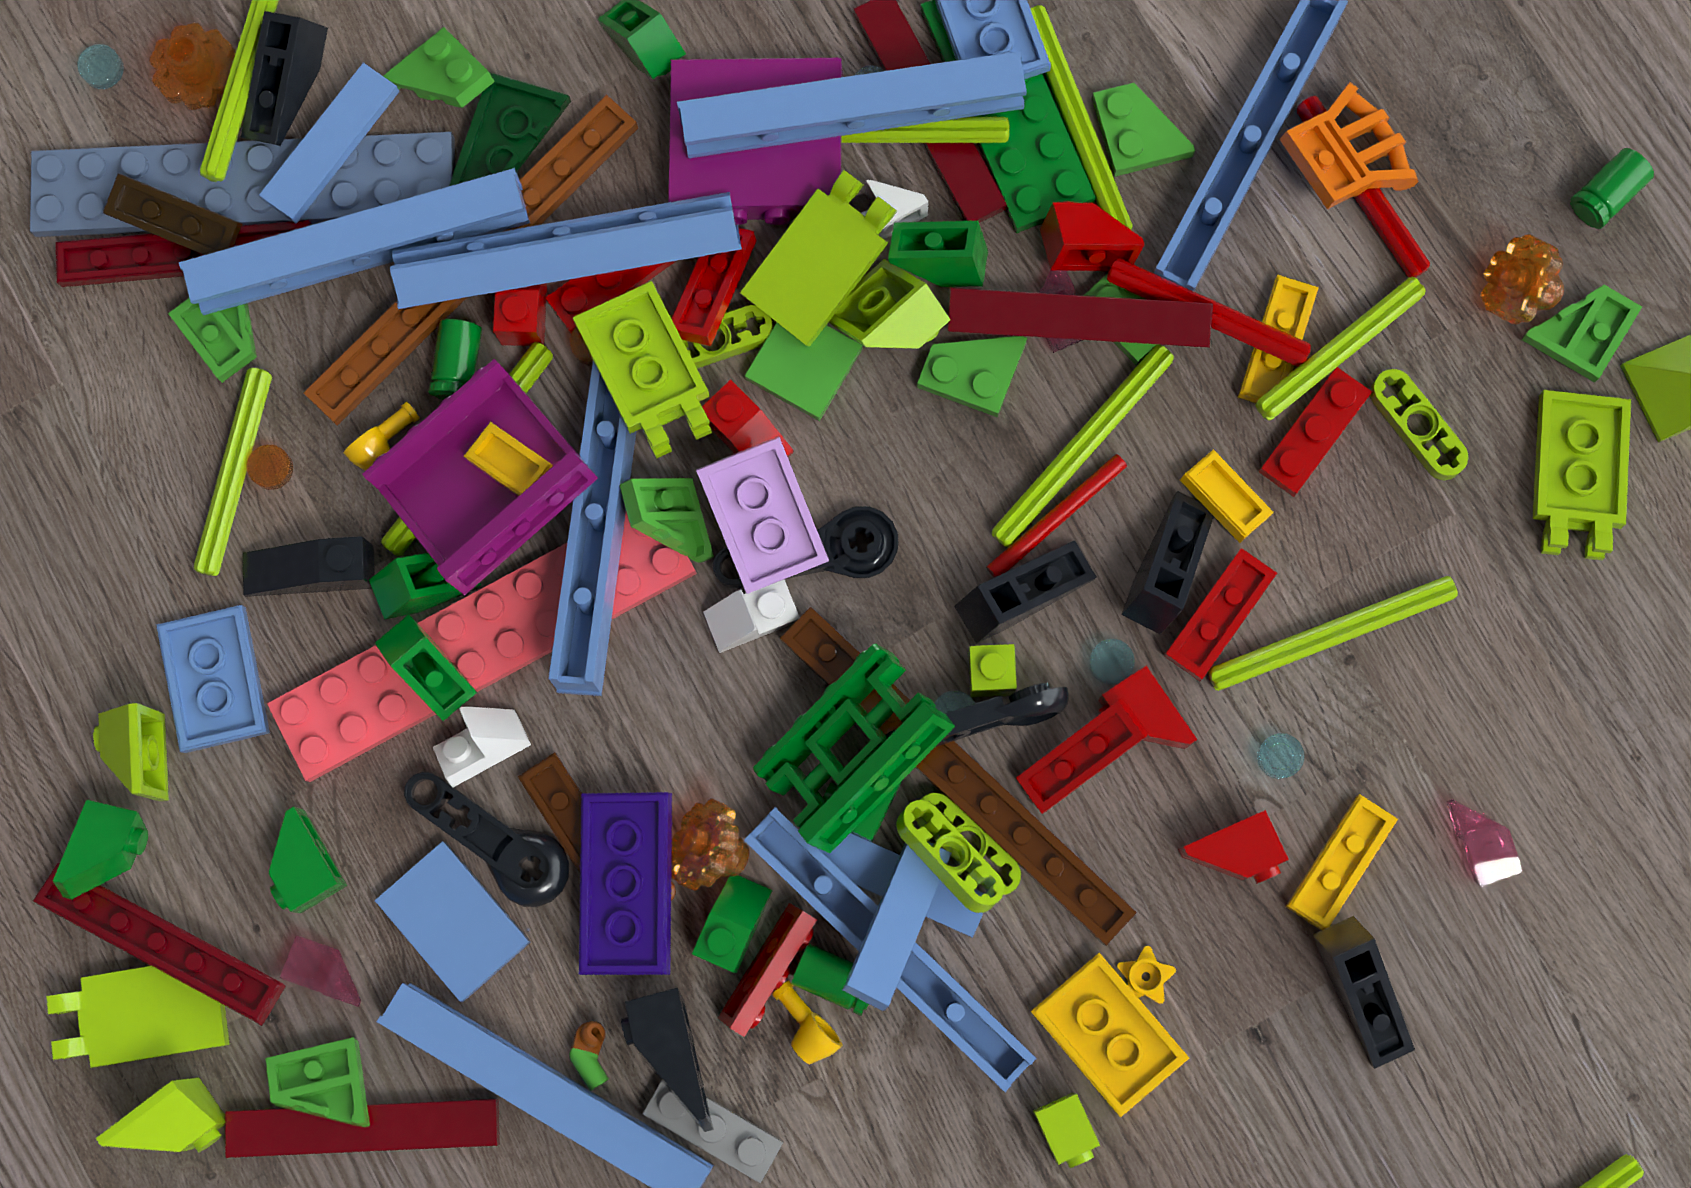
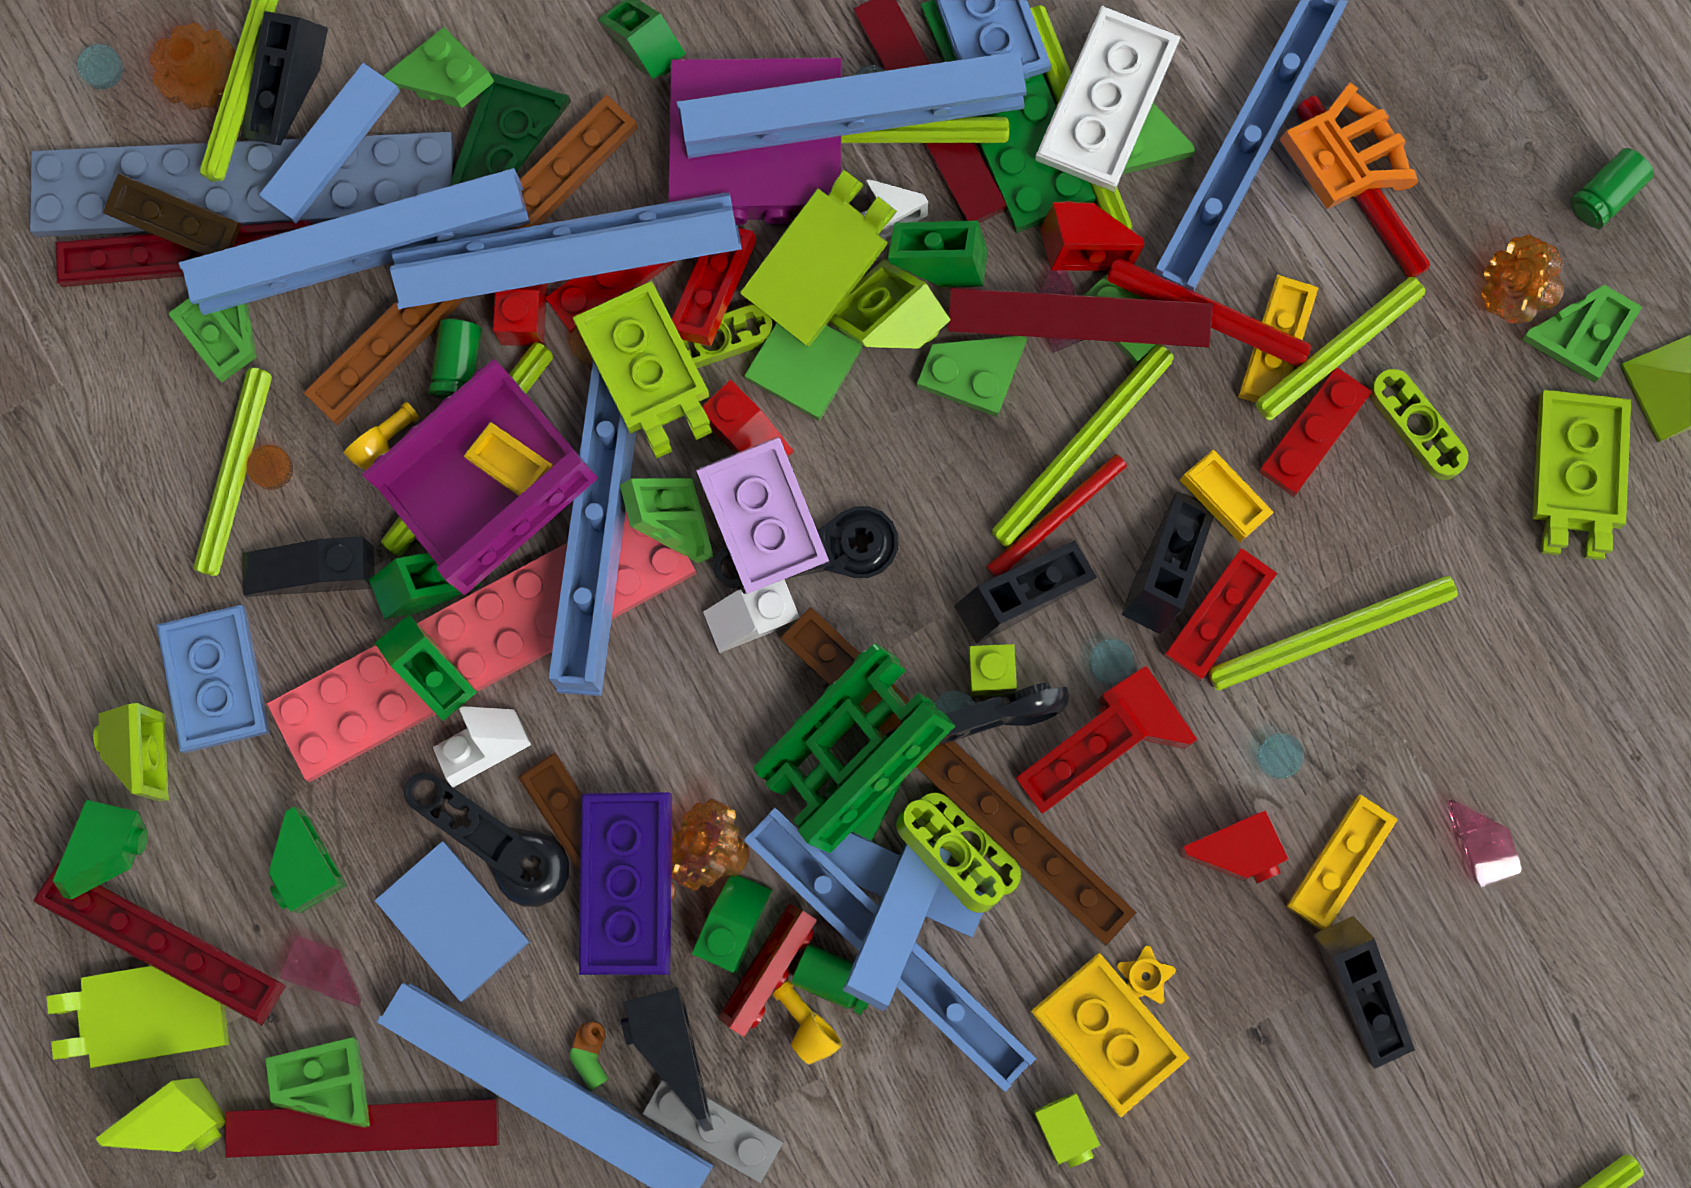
(1107, 98): none -> white tile

